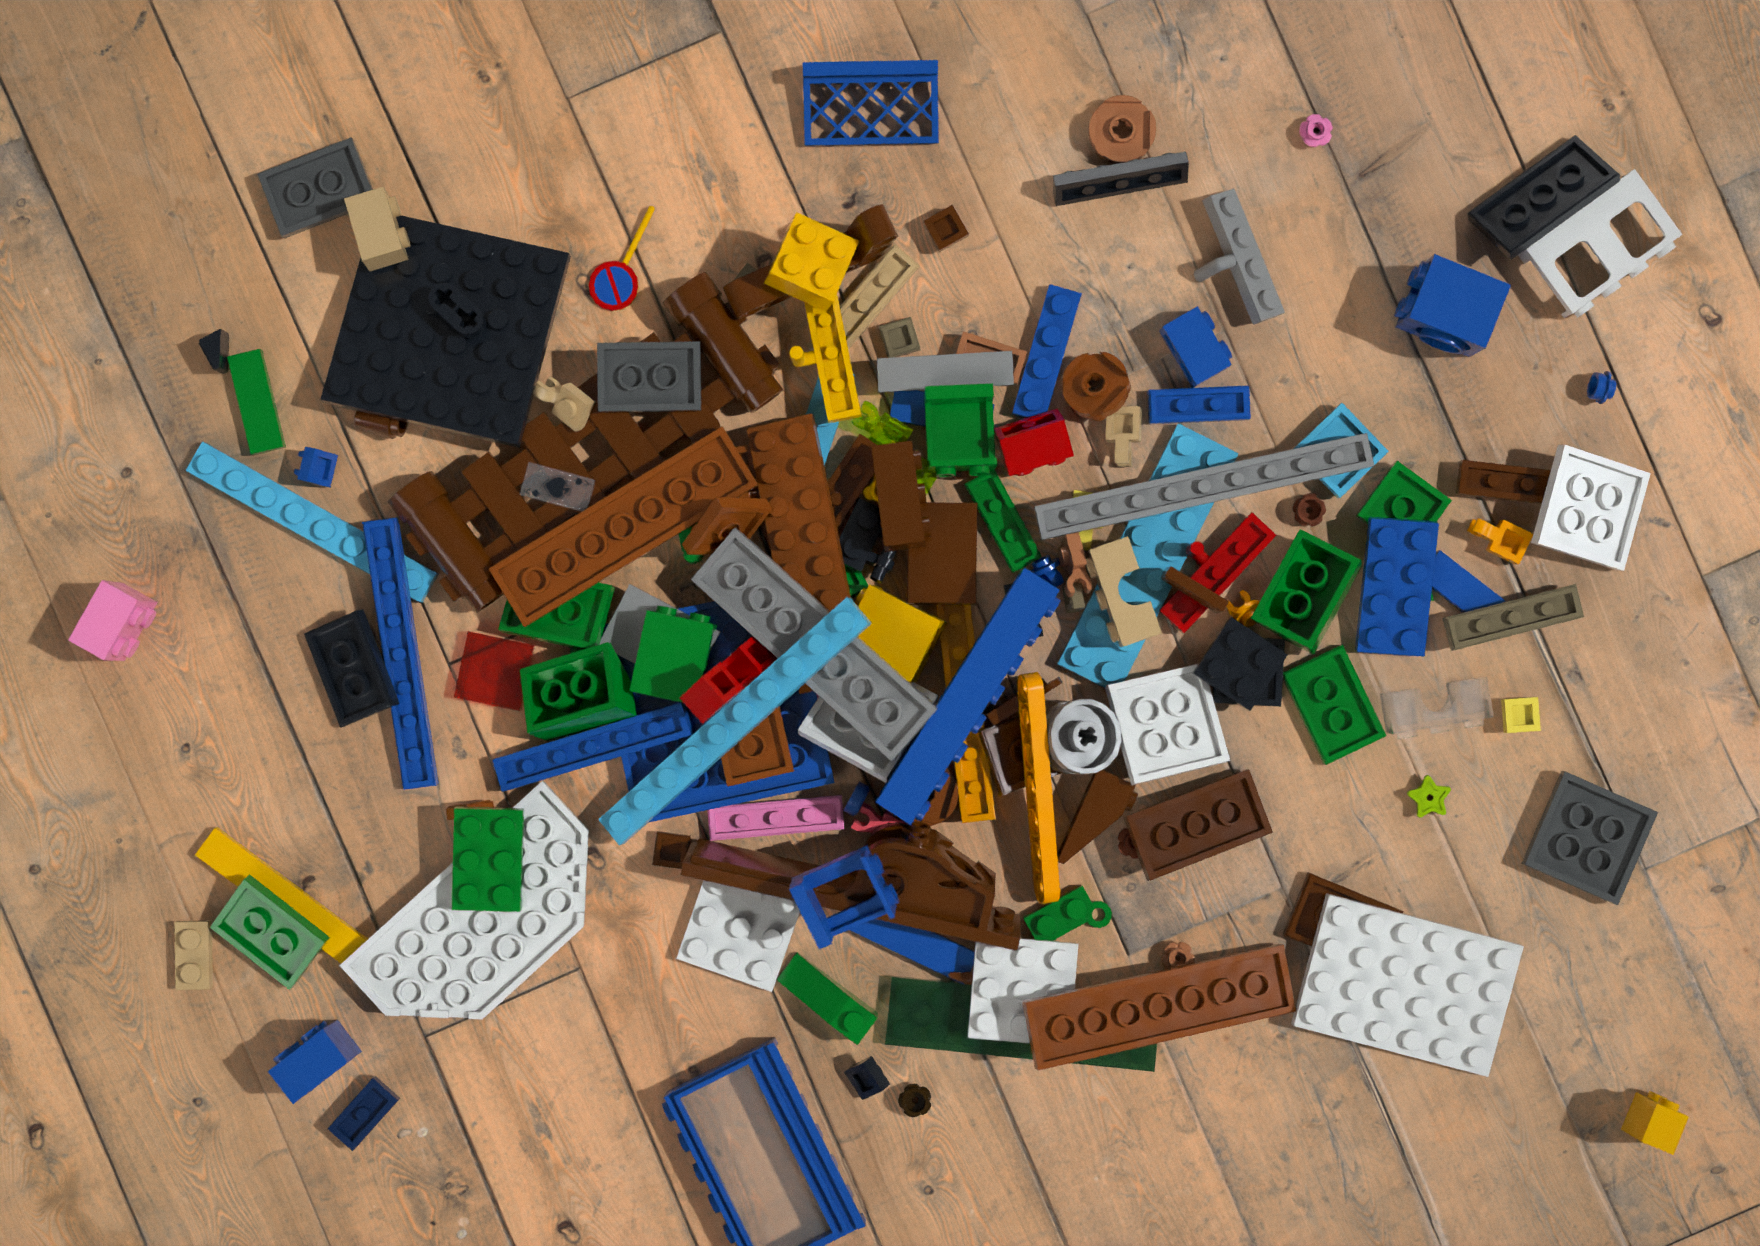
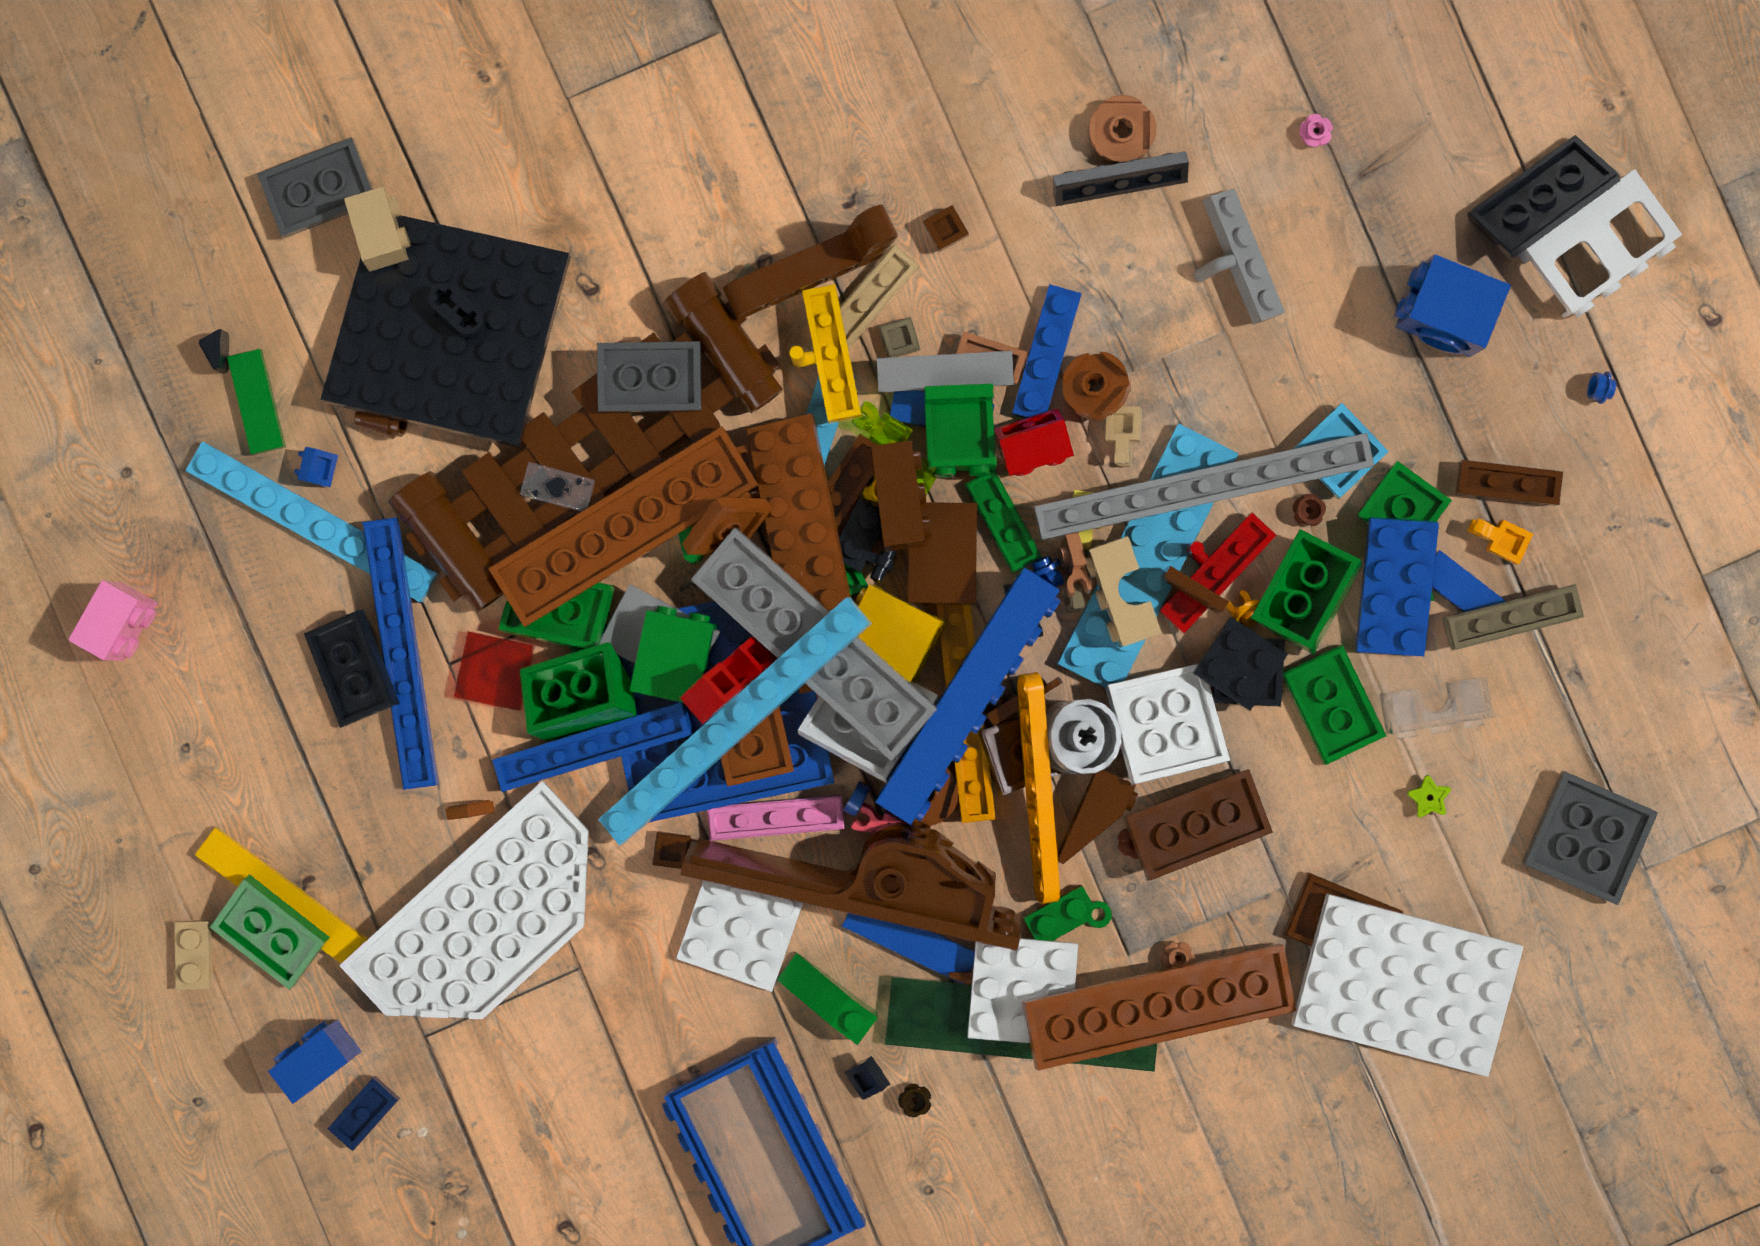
(487, 859): green plate -> none
(569, 402): tan plate -> none
(614, 283): piece -> none
(811, 262): yellow brick -> none
(823, 927): blue panel -> none
(870, 72): blue fence -> none
(1196, 346): blue brick -> none
(1198, 405): blue tile -> none
(1520, 715): light yellow plate -> none
(1590, 507): white plate -> none
(1655, 1121): yellow brick -> none

